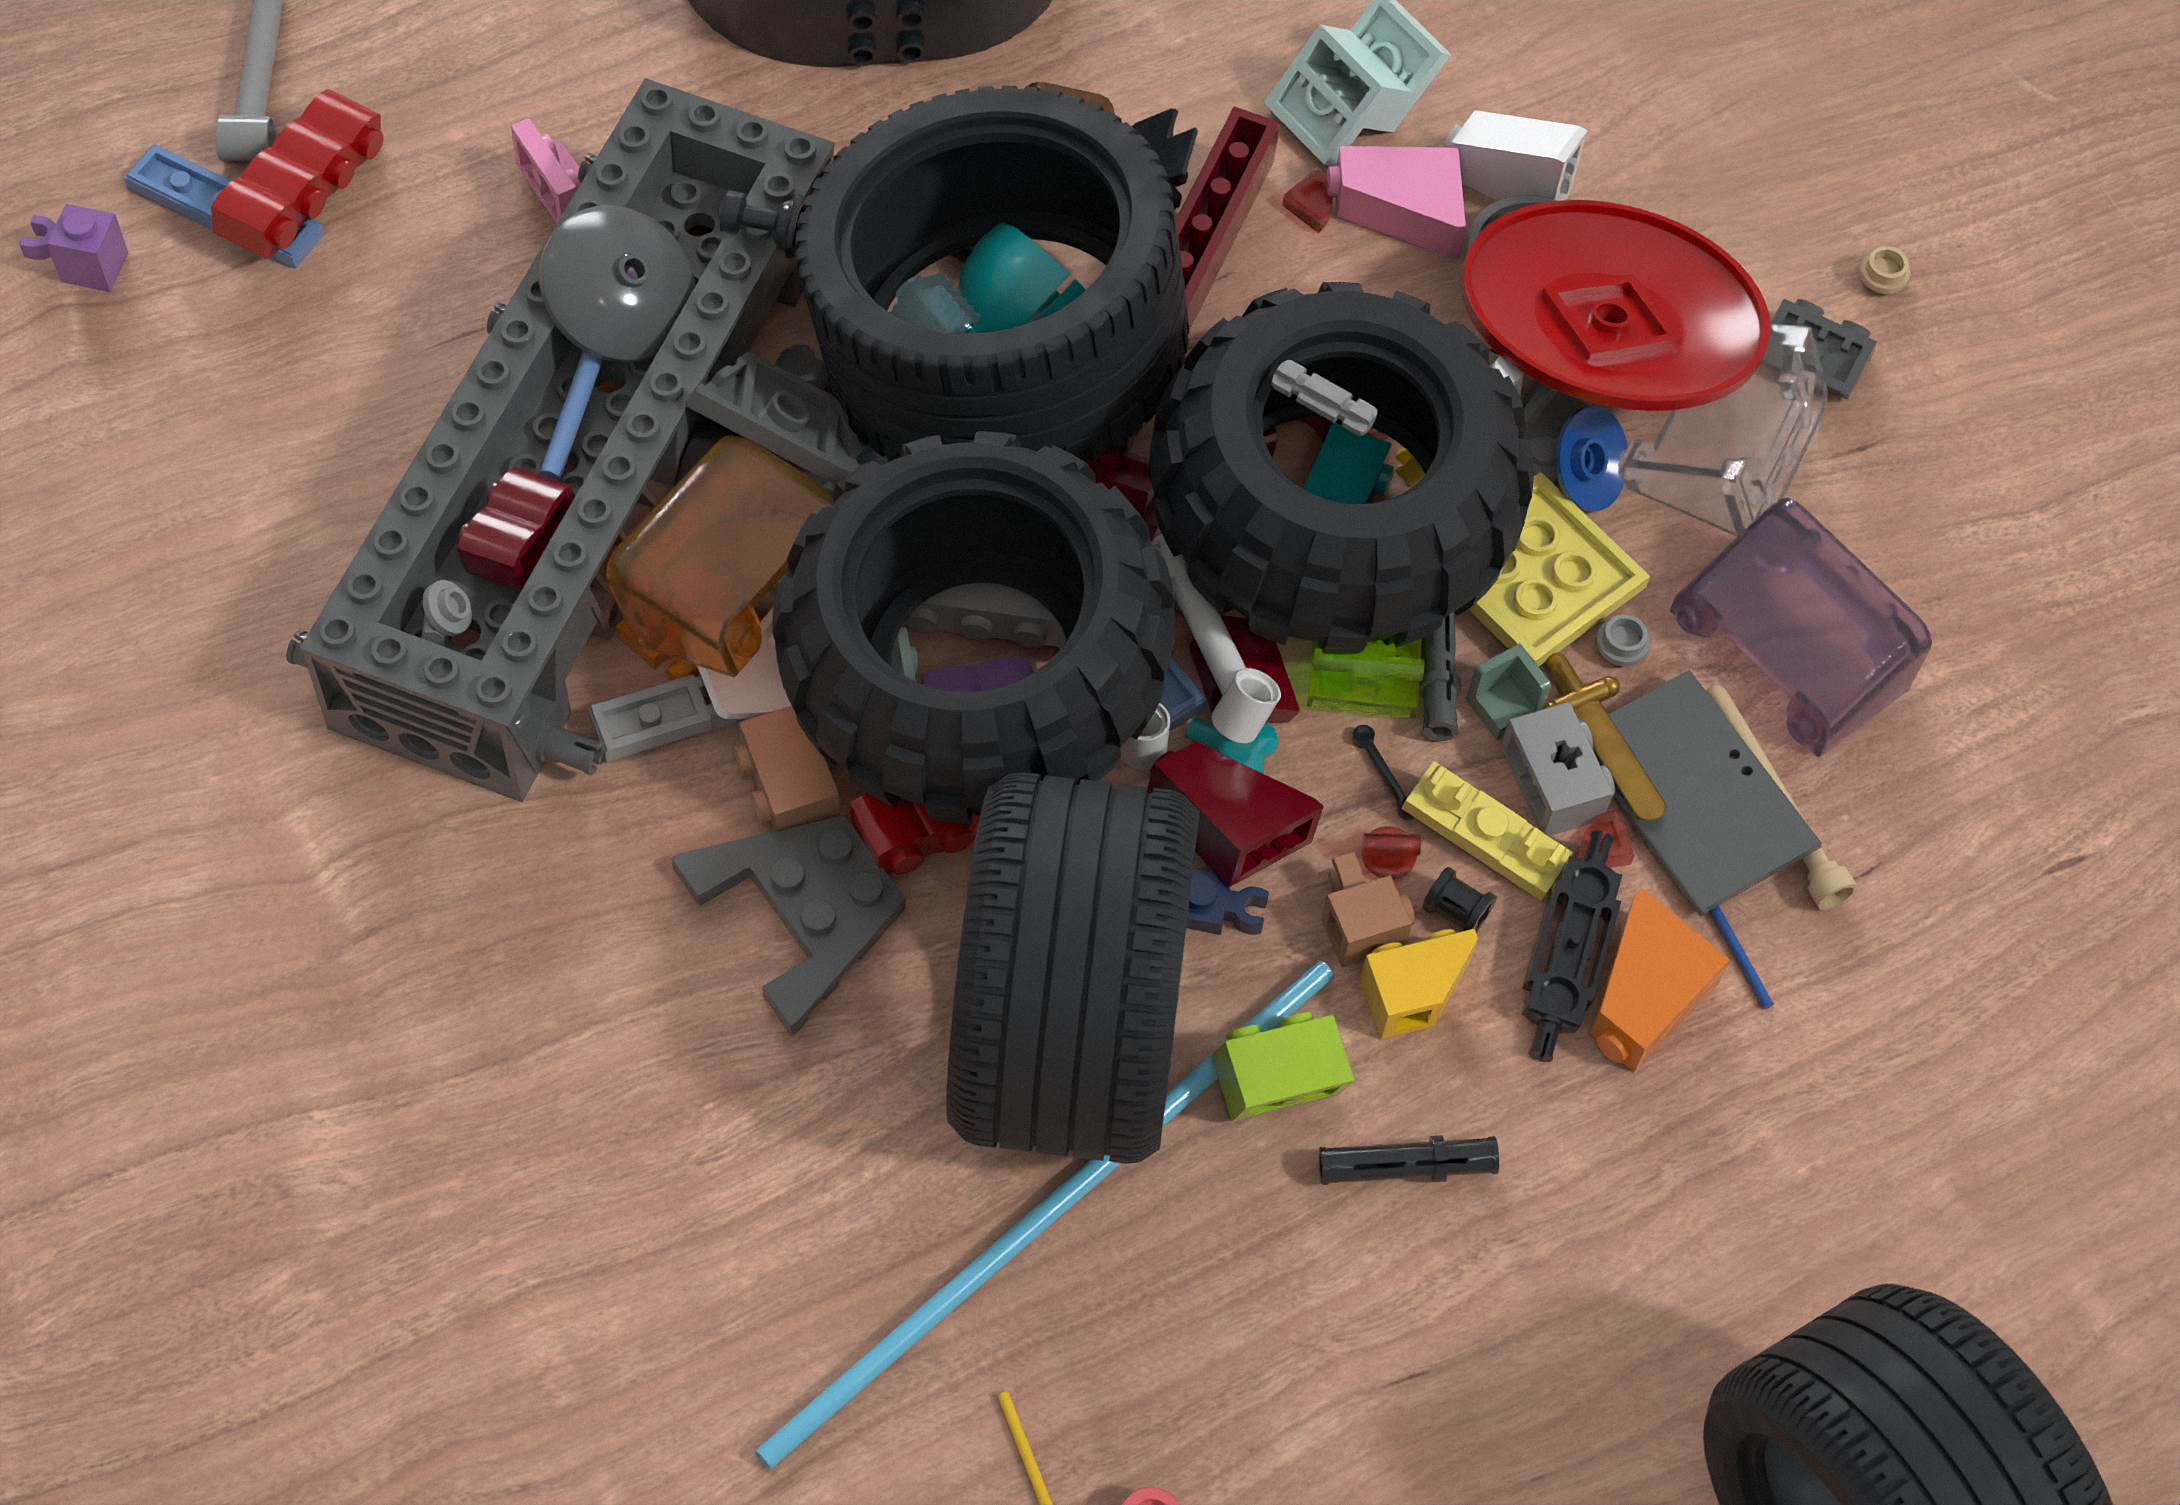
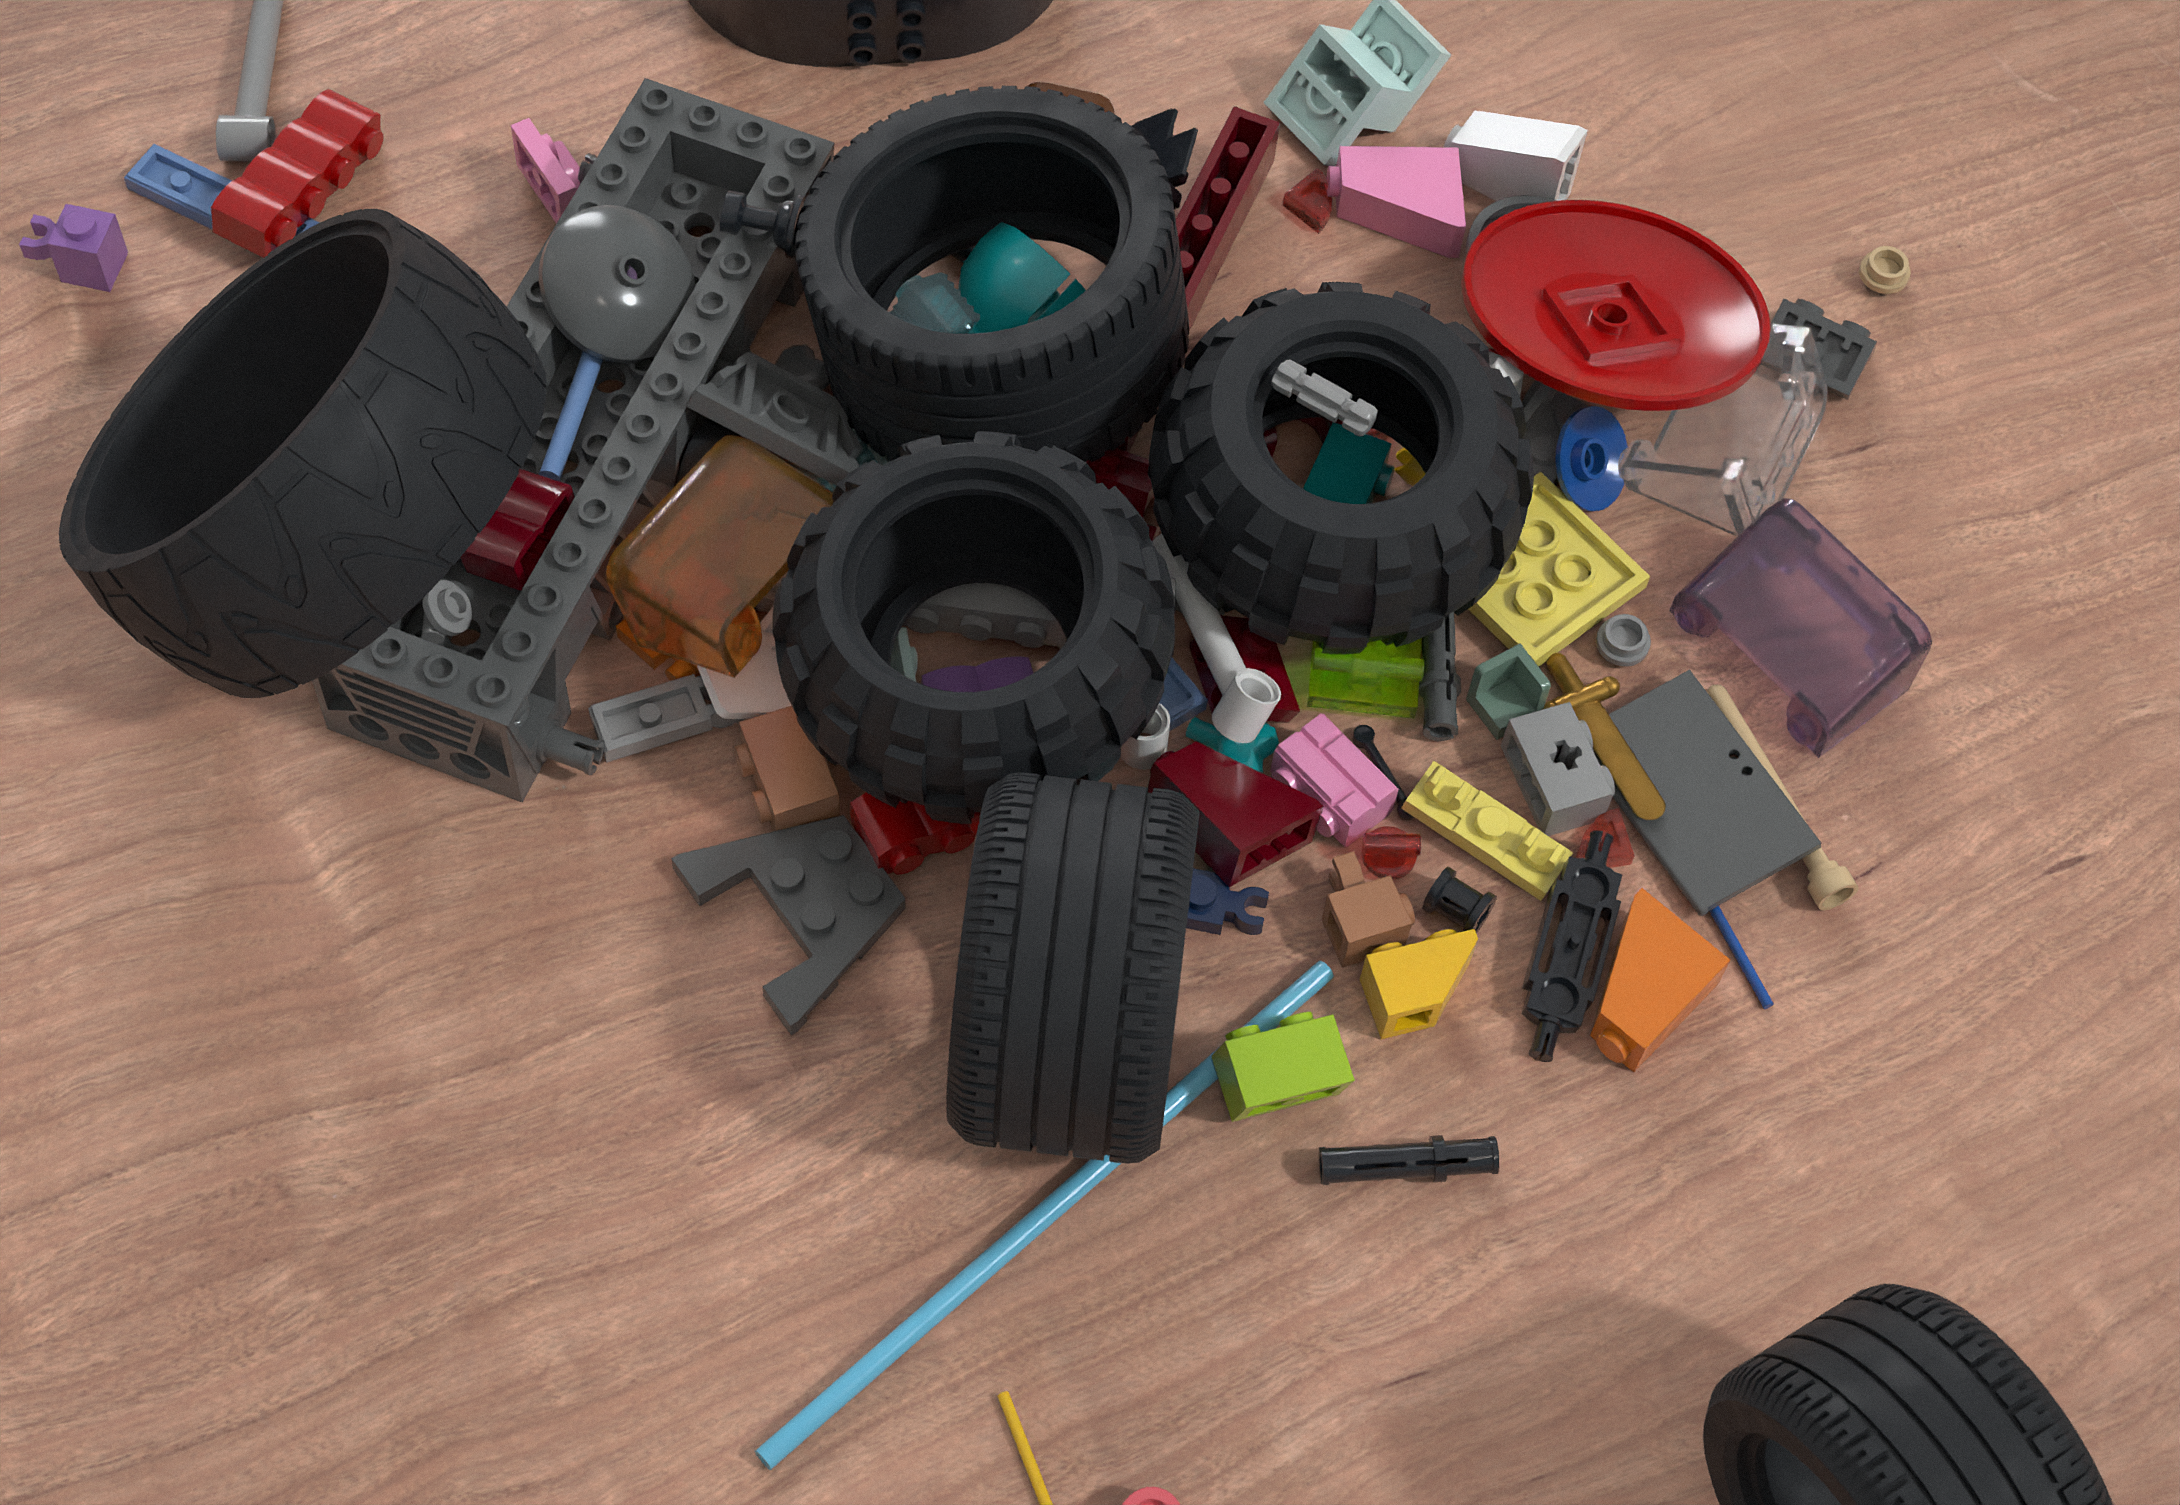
(305, 456): none -> black tyre
(1337, 775): none -> bright pink brick

